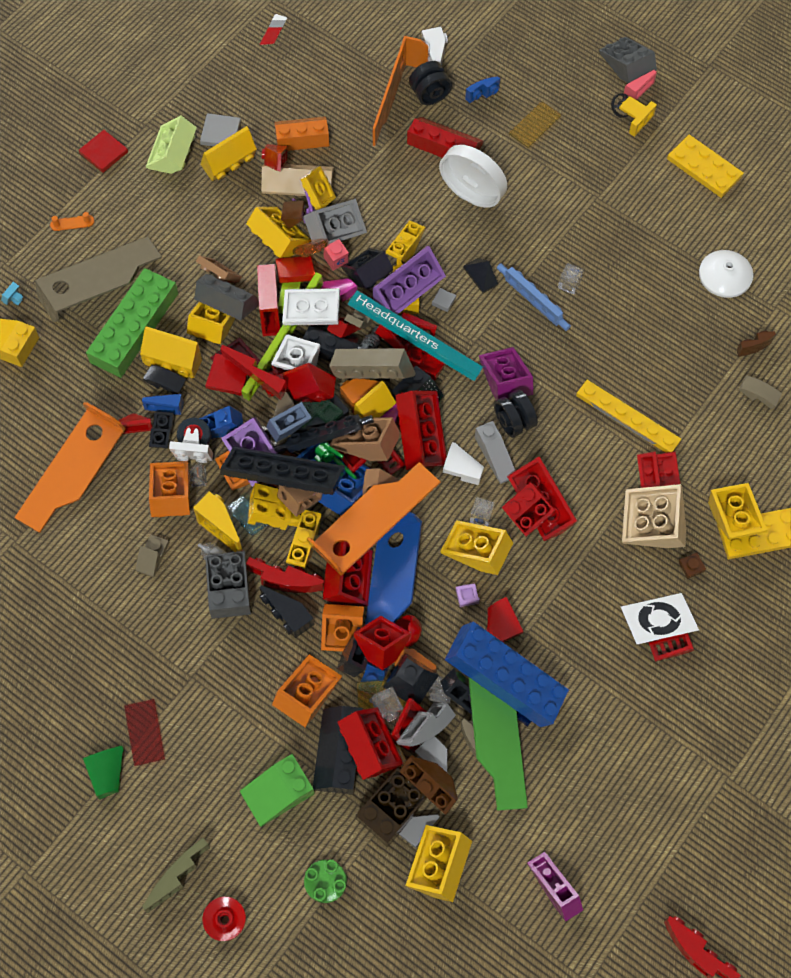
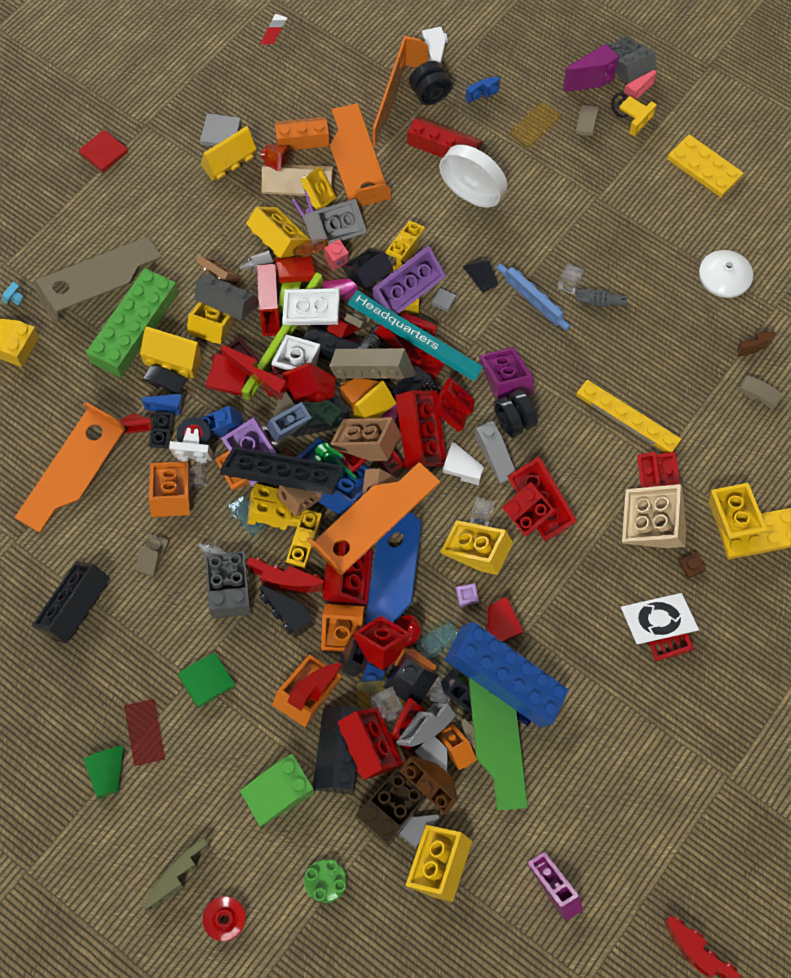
(71, 601): none -> black slope
(72, 223): orange piece -> none
(172, 146): yellowish green slope -> none
(206, 680): none -> green slope
(215, 519): yellow slope -> none
(251, 262): none -> light grey piece
(292, 212): reddish brown slope -> none
(313, 685): none -> red slope
(324, 433): black plate -> none
(357, 158): none -> orange piece
(437, 640): none -> clear light blue slope
(454, 404): none -> red slope
(457, 747): none -> orange slope
(587, 120): none -> dark tan slope
(591, 70): none -> magenta slope
(600, 298): none -> dark grey hinge

